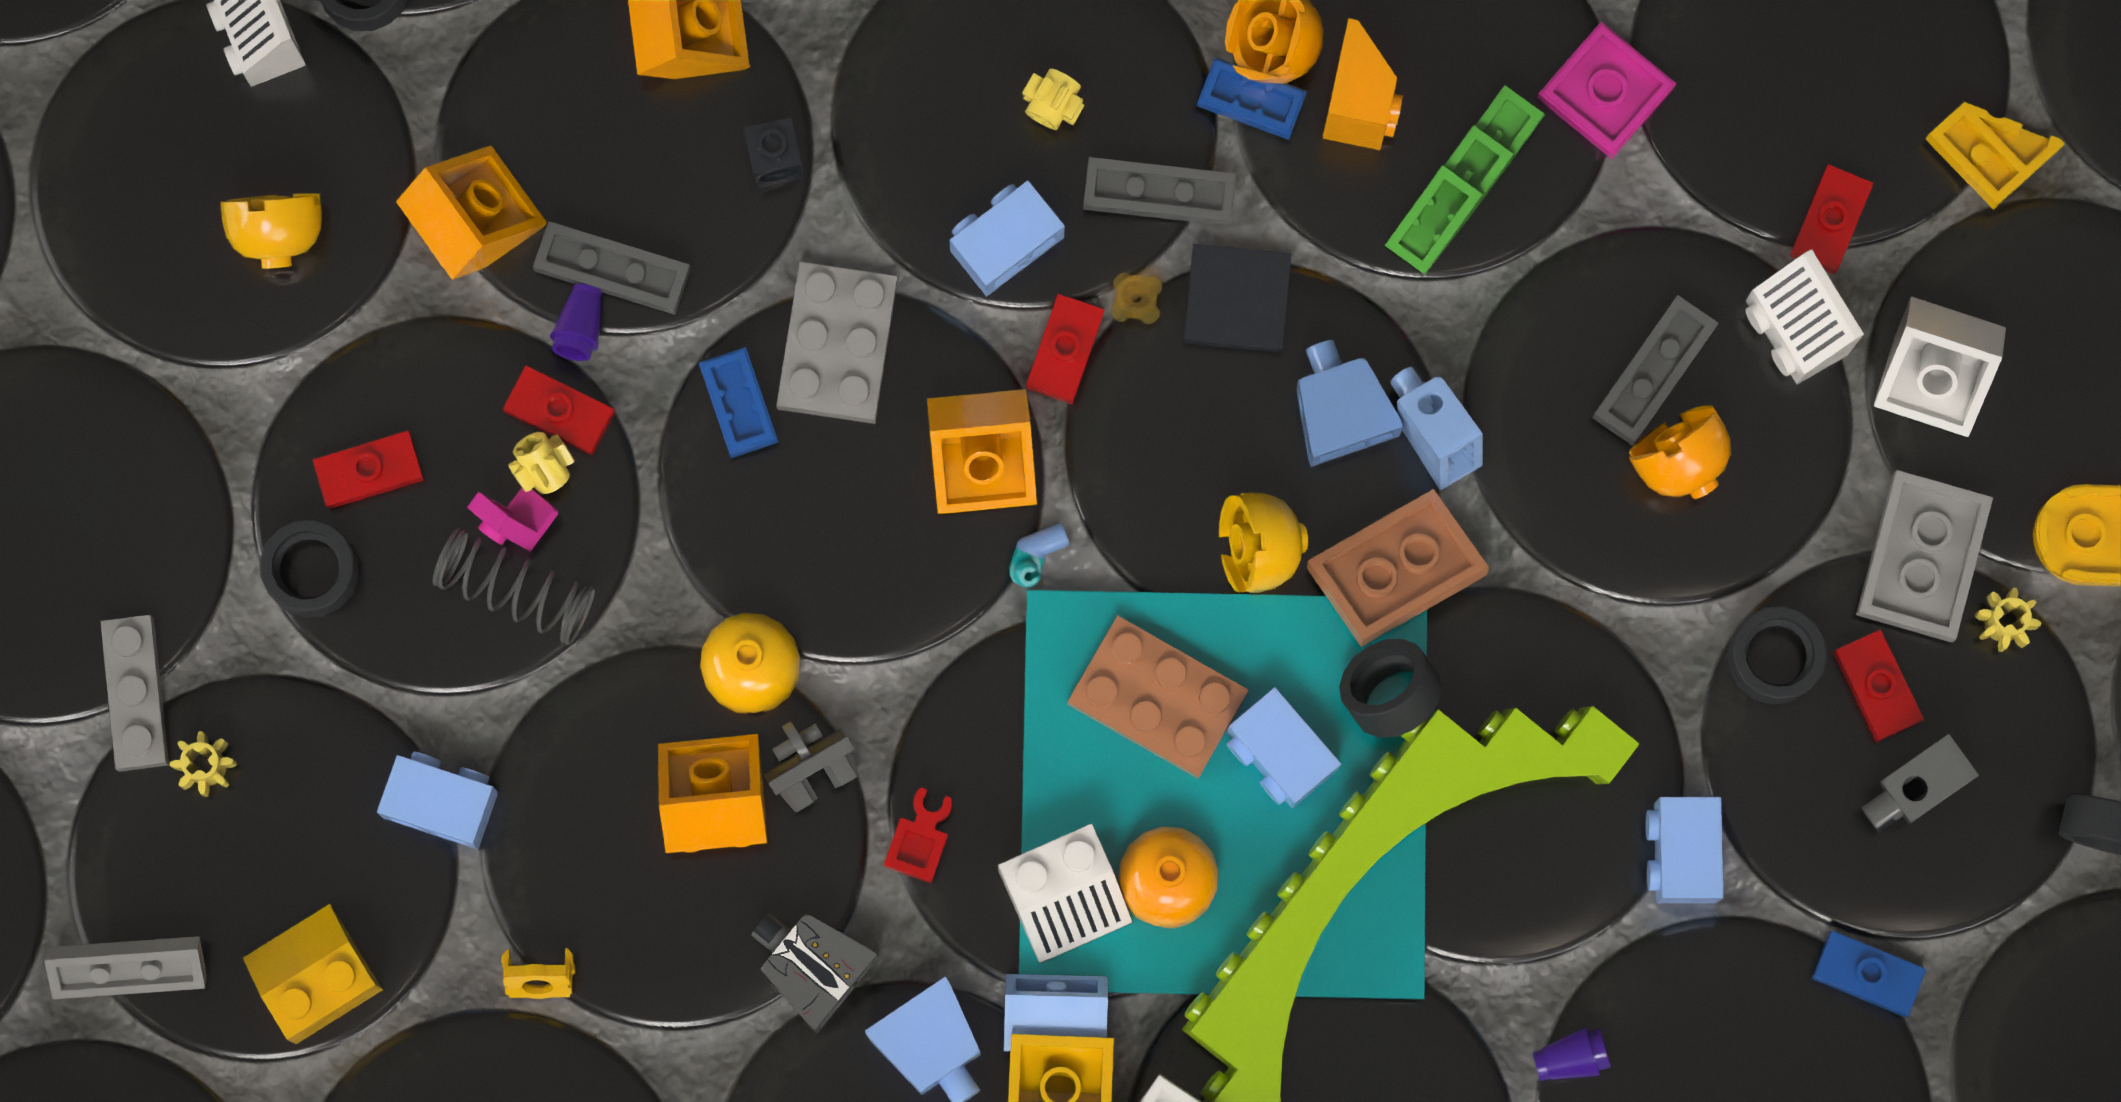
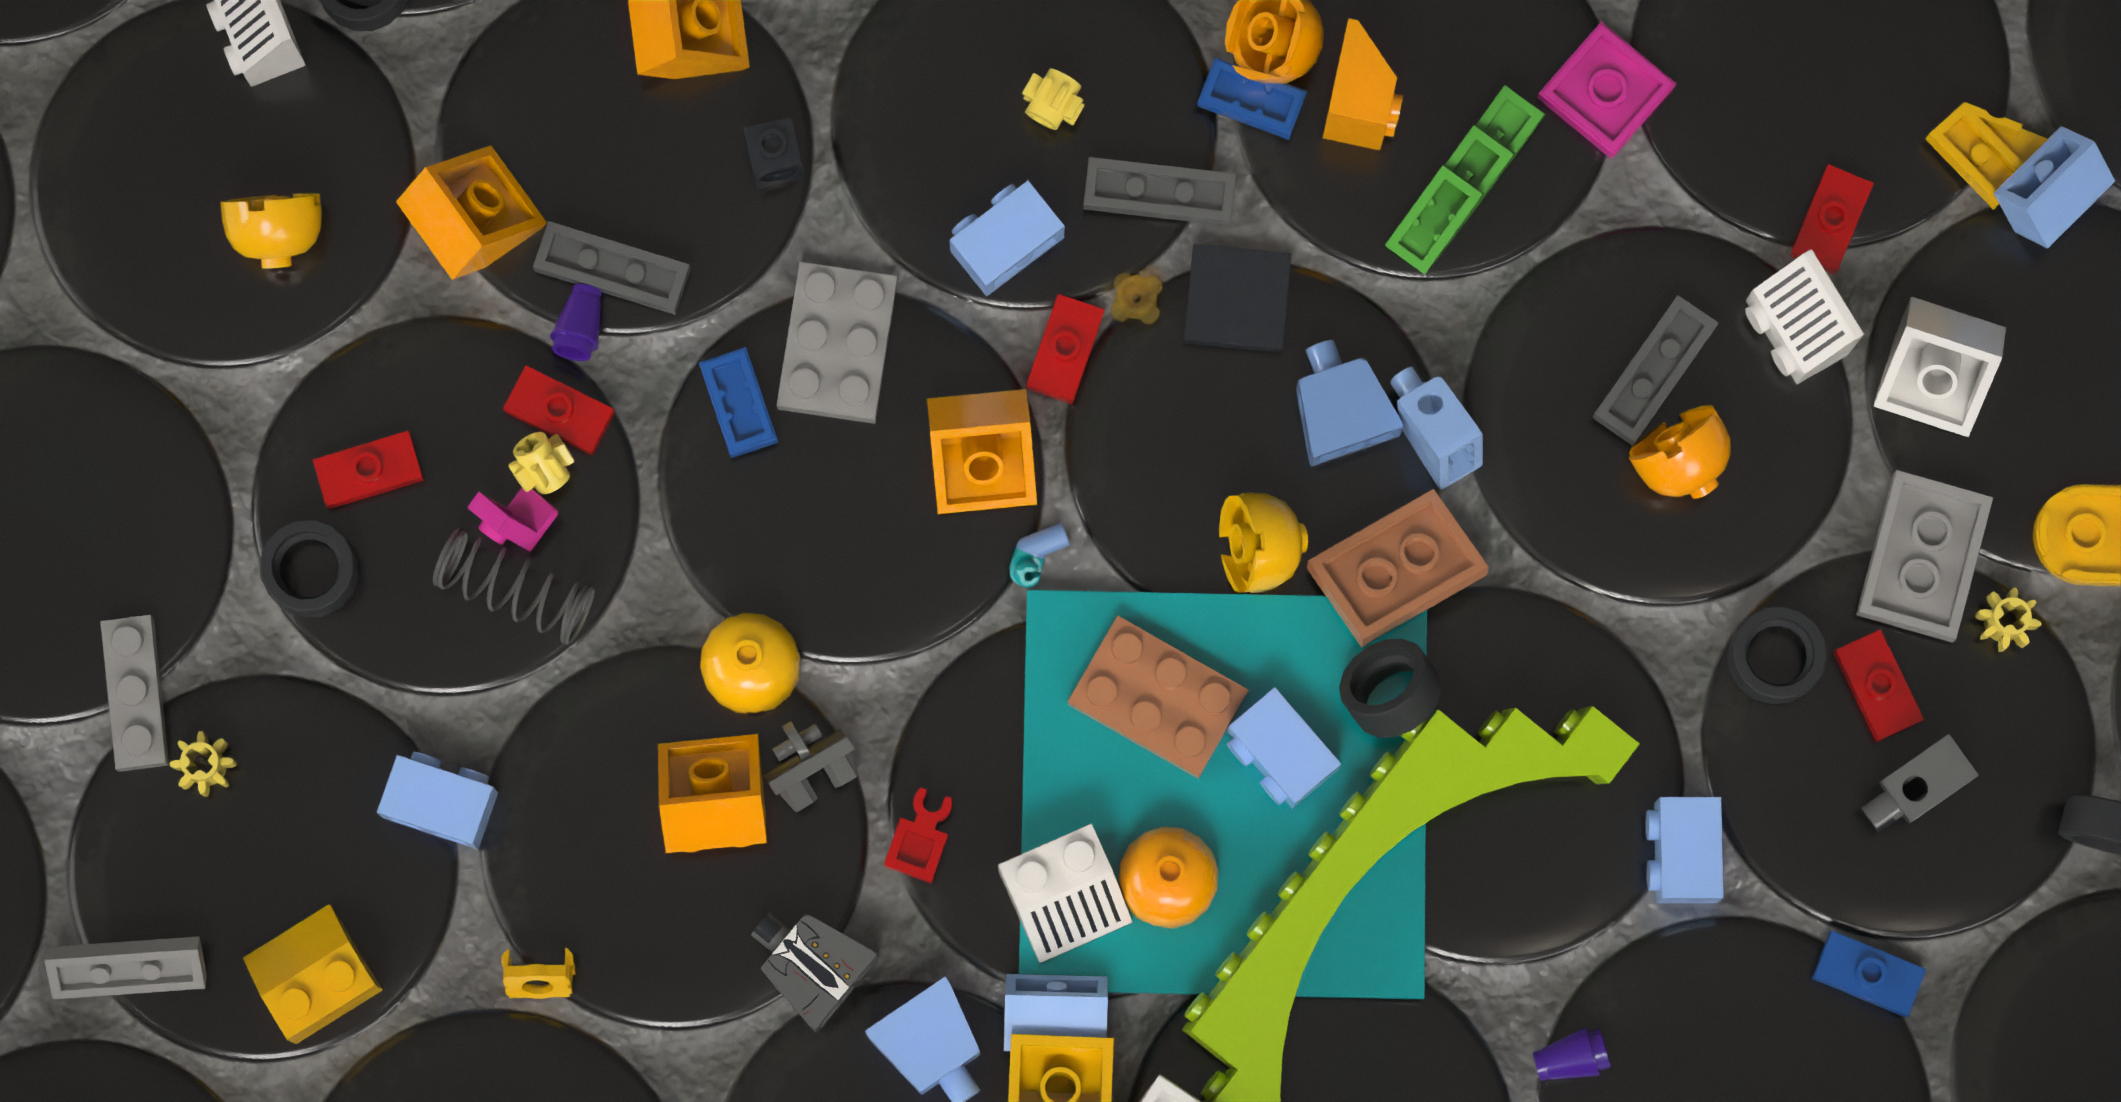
(2054, 187): none -> light blue brick

